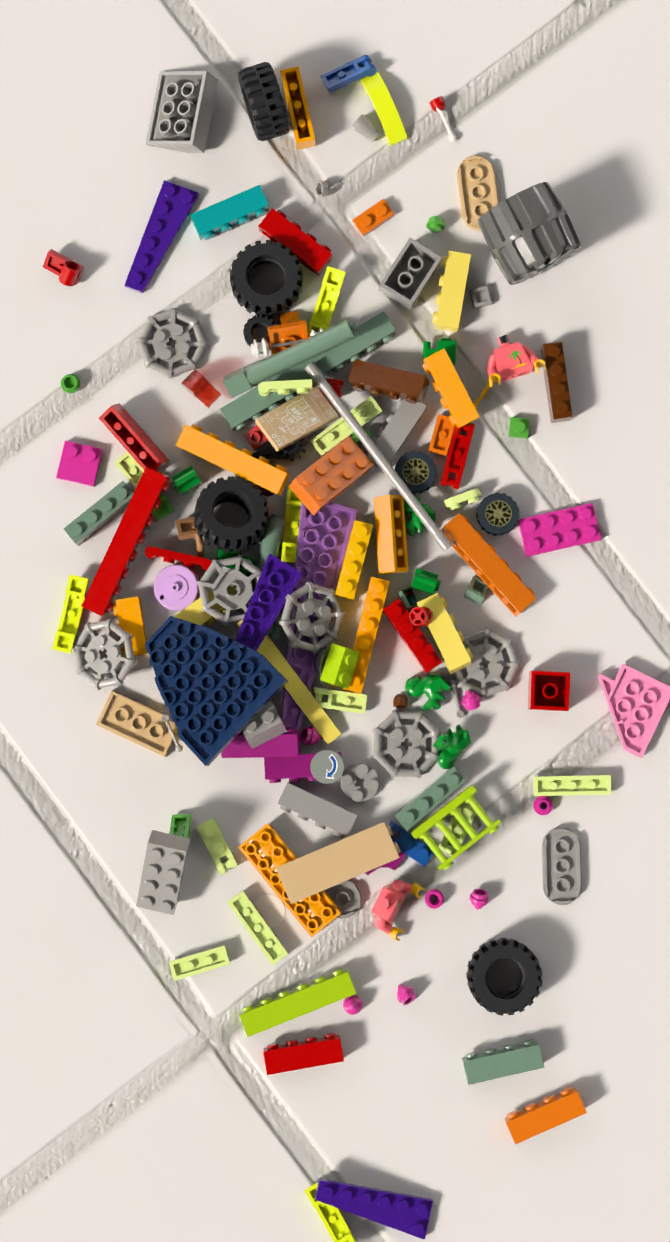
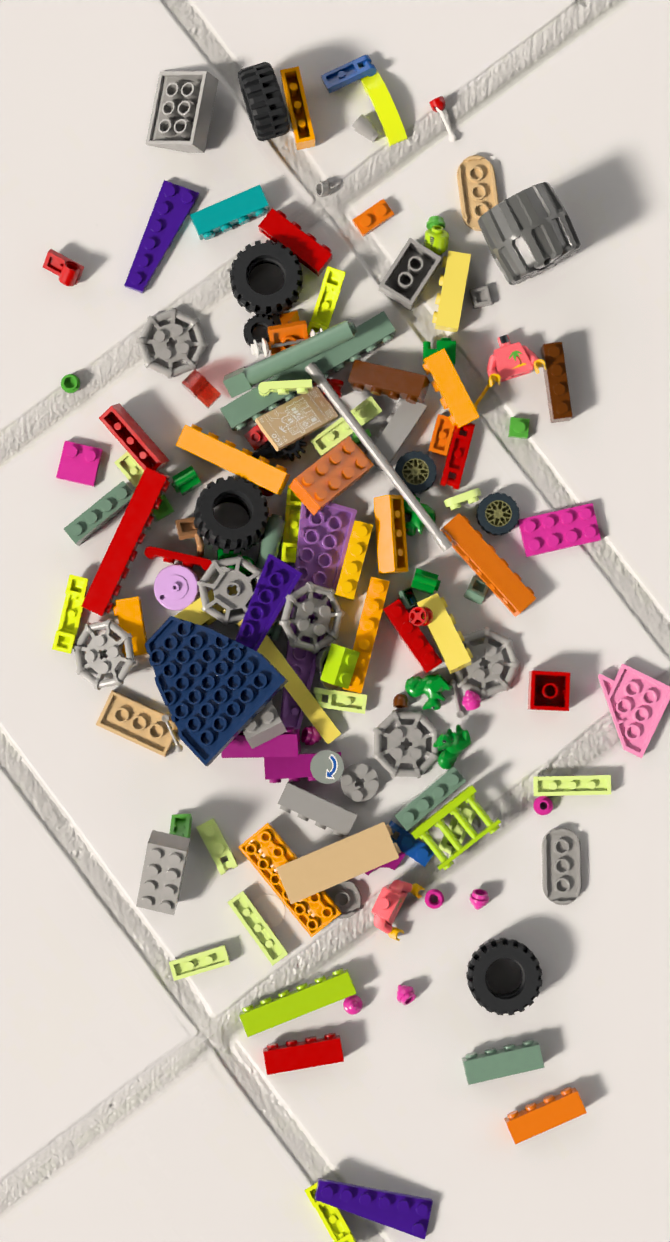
(436, 239): none -> lime head

